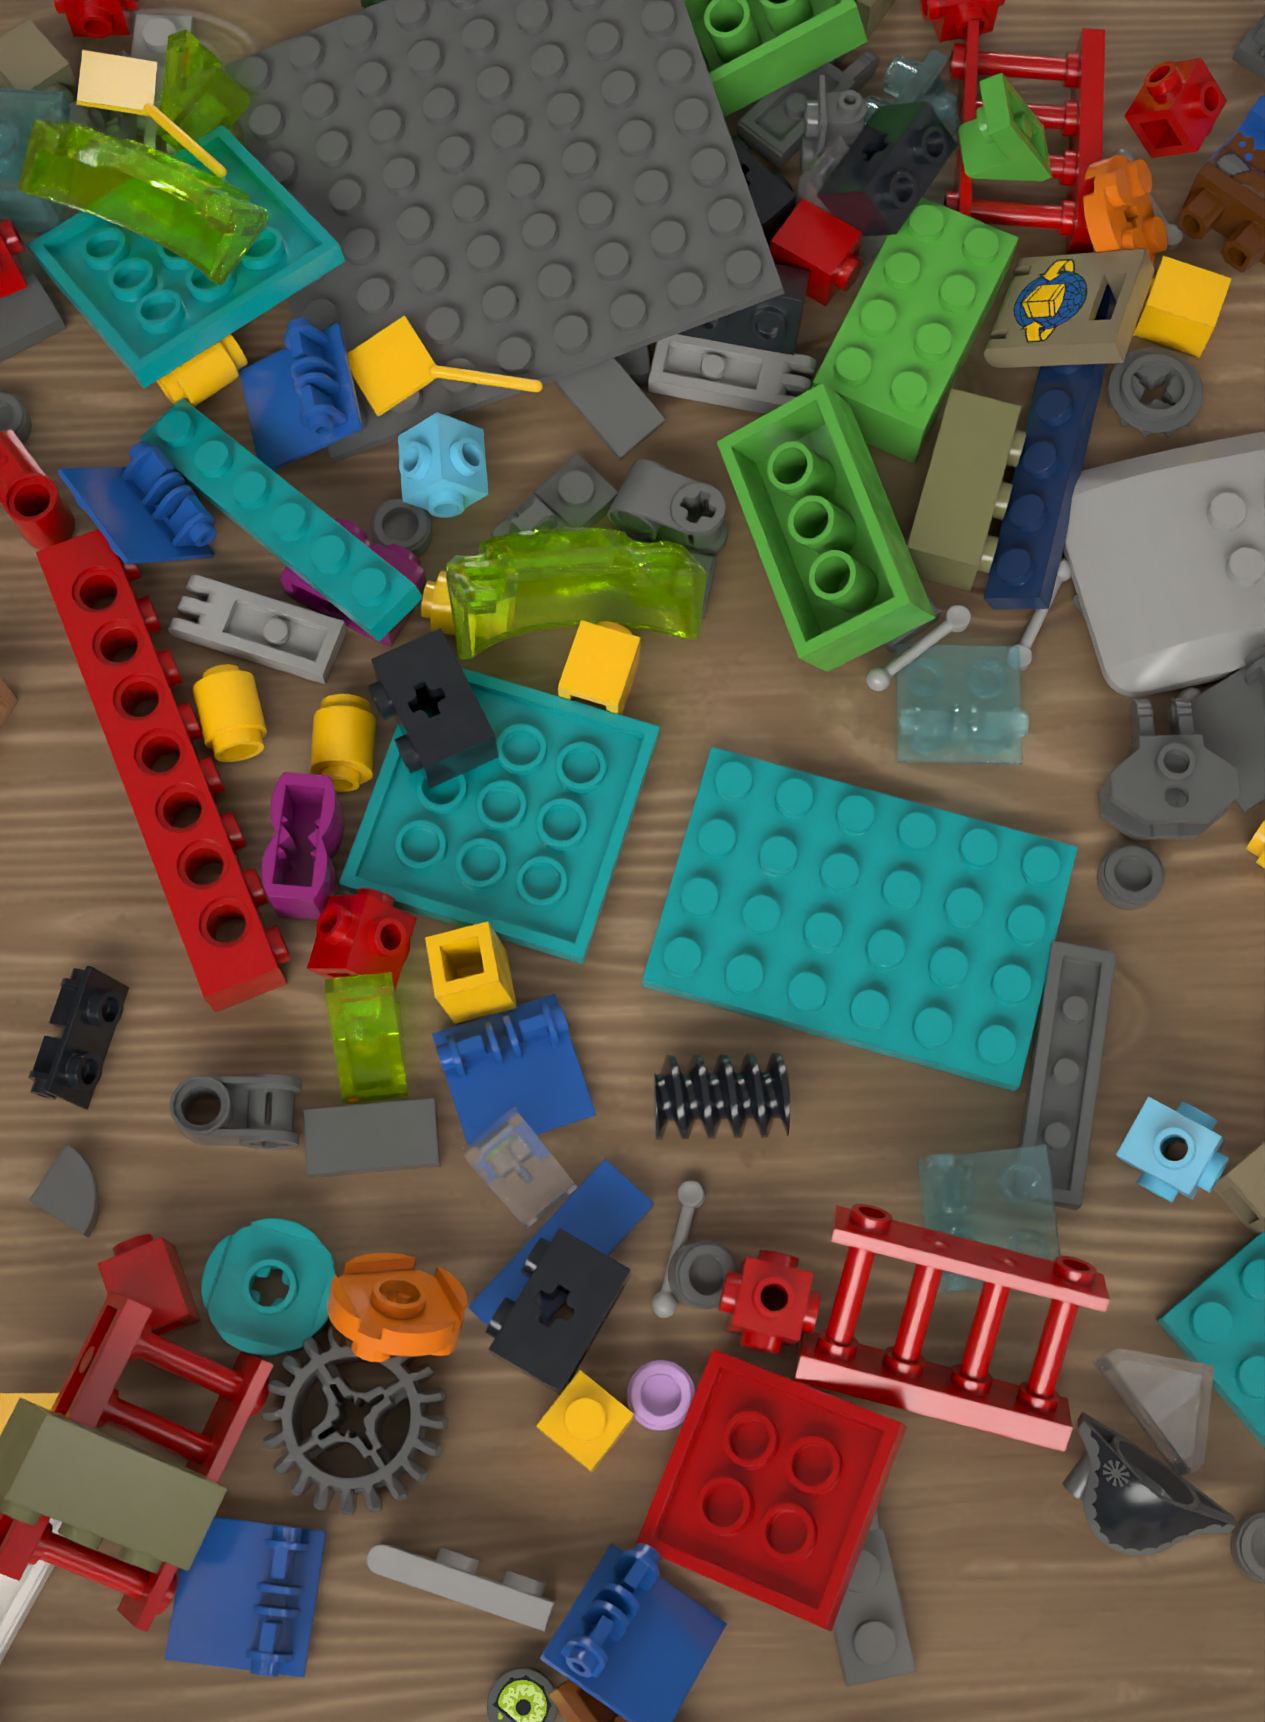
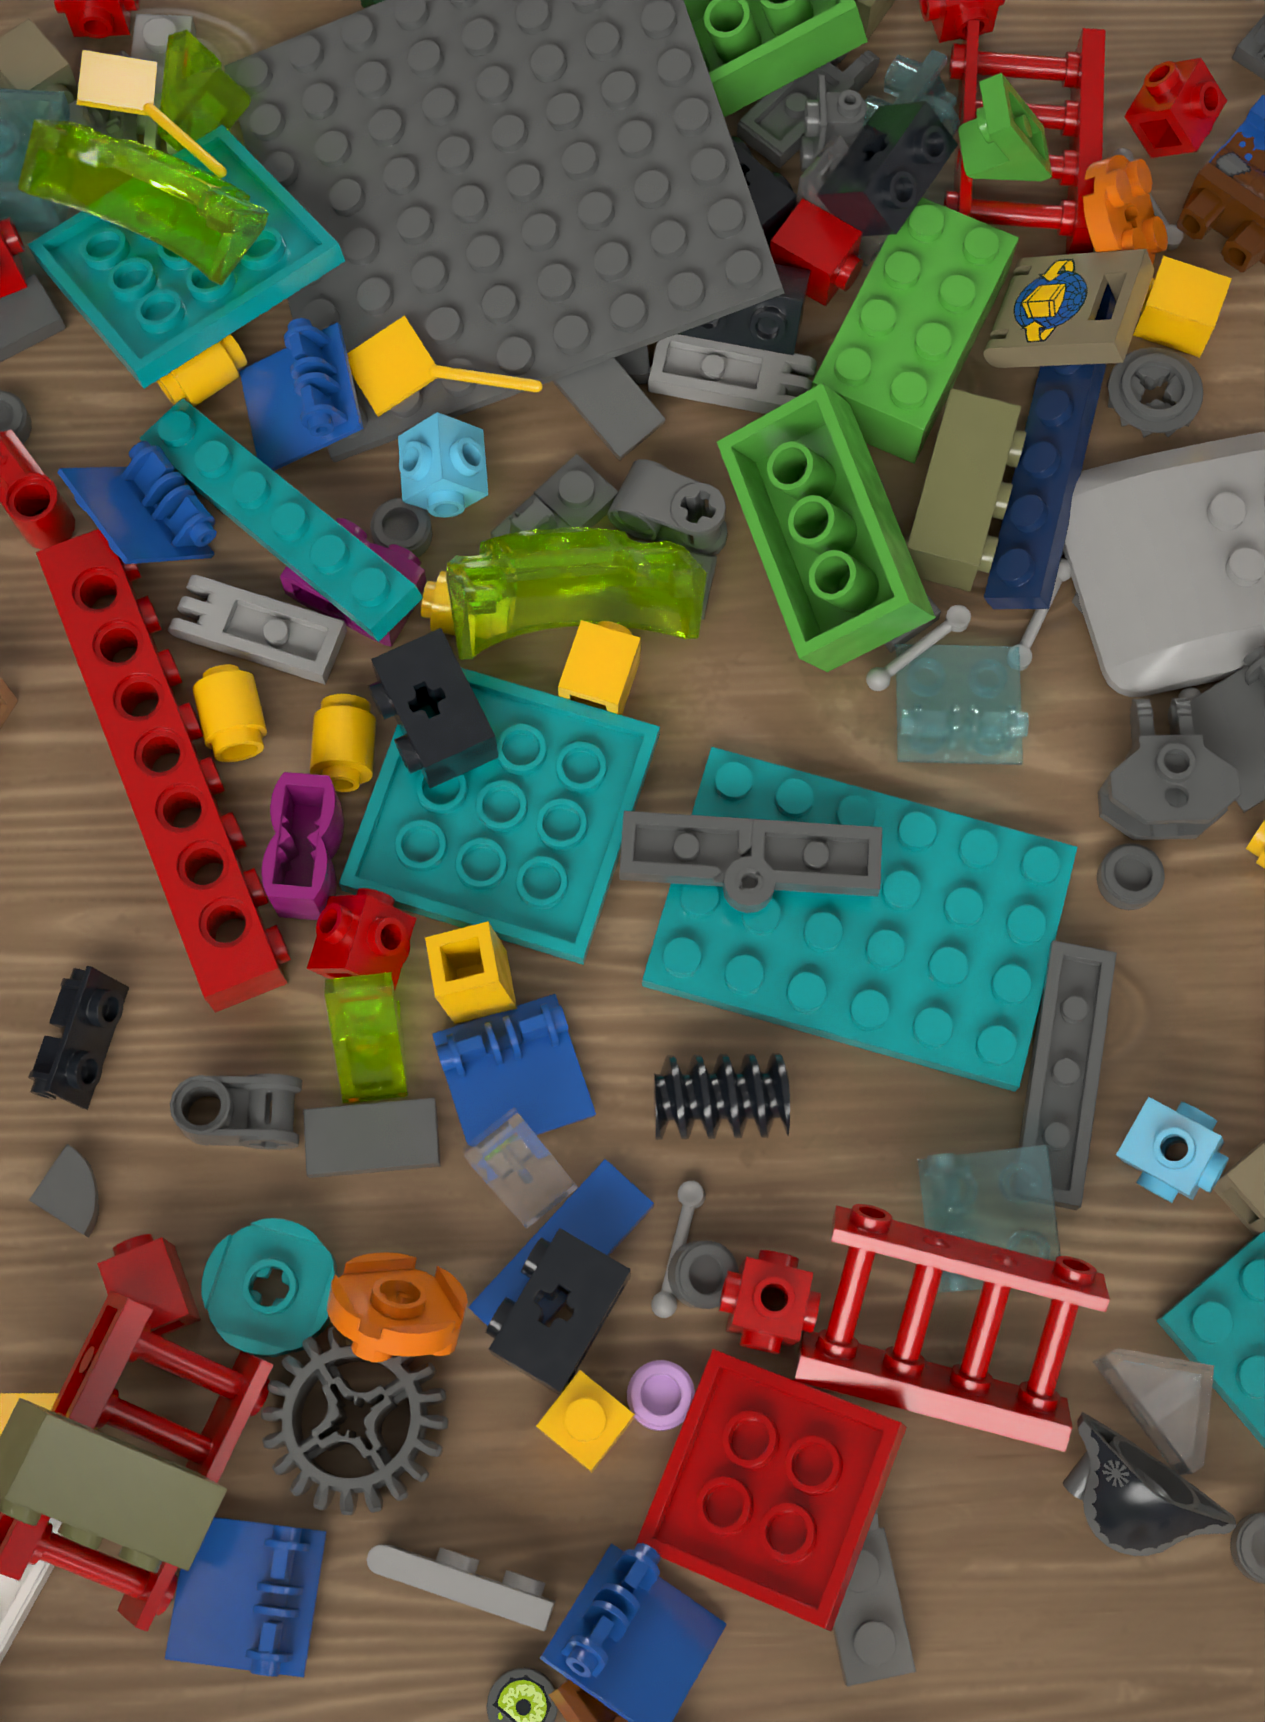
(751, 855): none -> dark grey hinge

